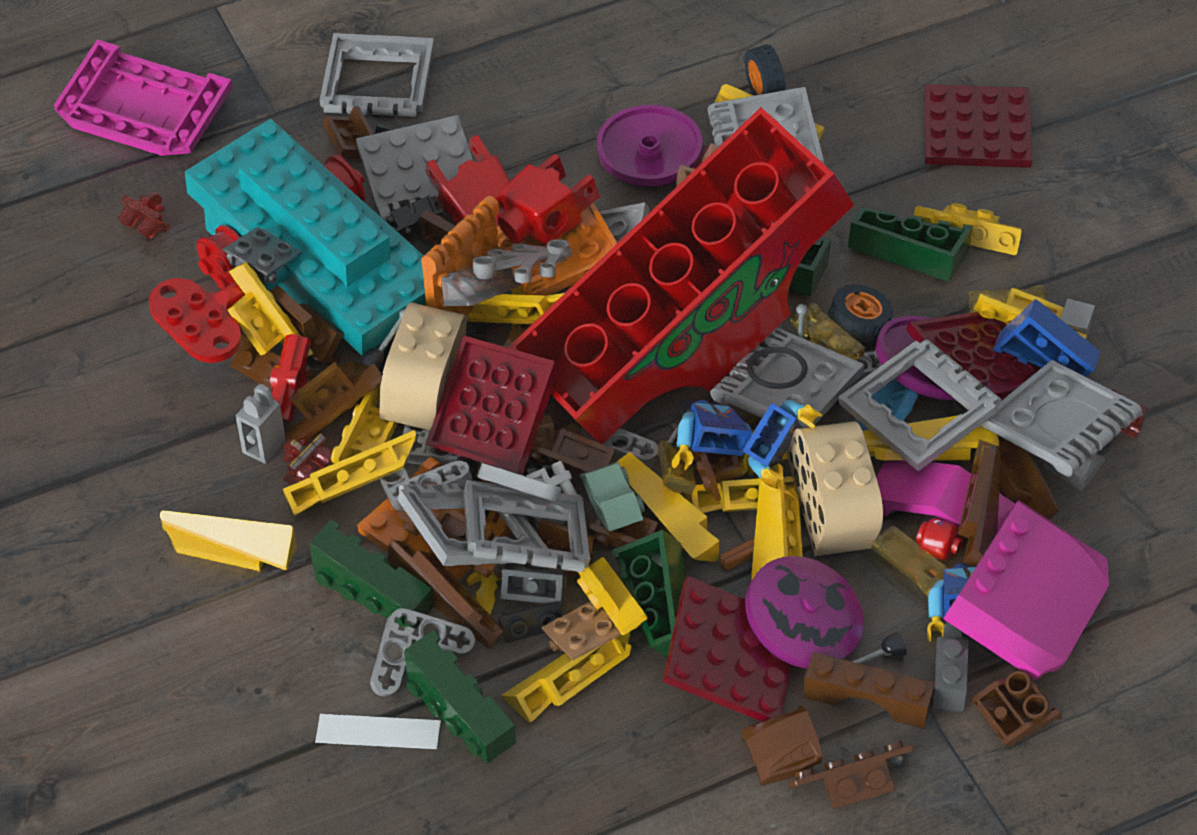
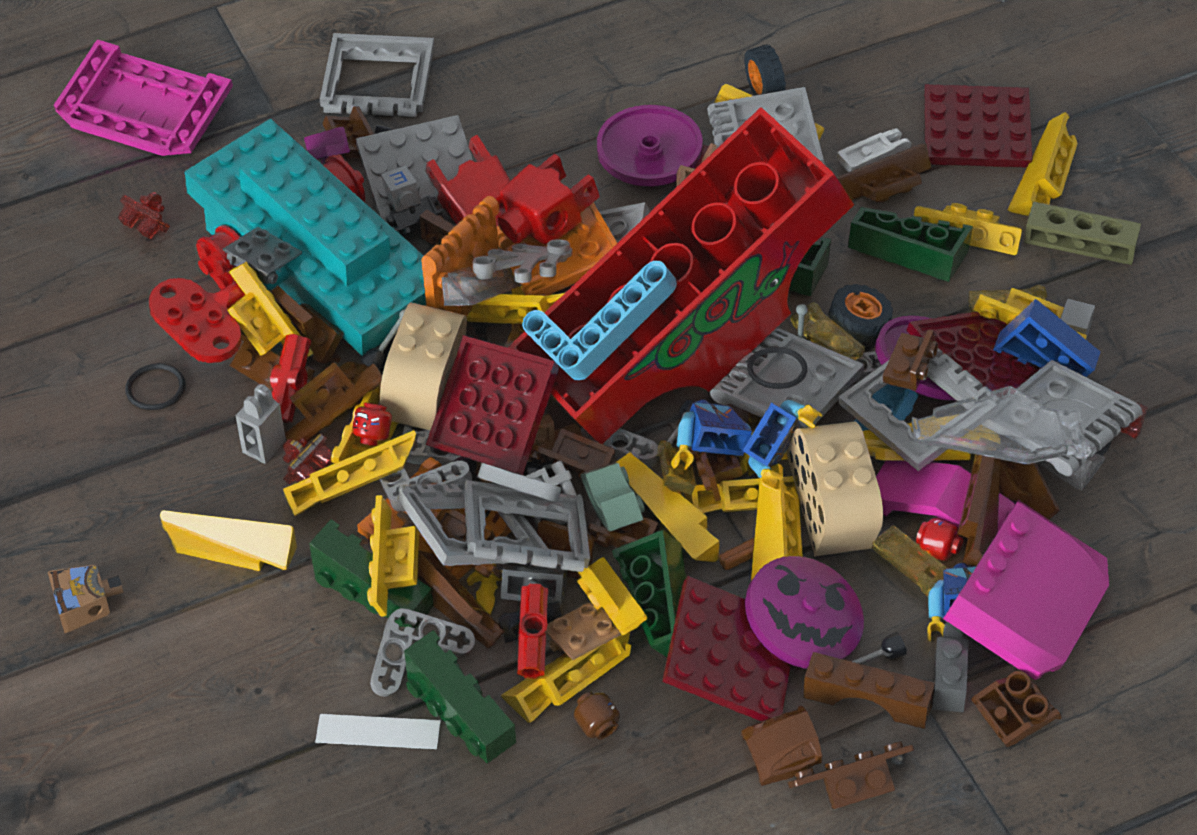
(82, 595): none -> torso
(131, 398): none -> black tyre
(327, 143): none -> magenta bracket
(372, 423): none -> red head
(393, 556): none -> yellow bracket
(401, 188): none -> light grey brick
(532, 646): none -> red piece
(597, 715): none -> reddish brown head
(602, 325): none -> medium azure beam
(872, 149): none -> white hinge
(888, 176): none -> reddish brown bracket
(910, 360): none -> reddish brown bracket
(1004, 428): none -> clear windscreen
(1048, 169): none -> yellow wedge
(1082, 233): none -> olive brick

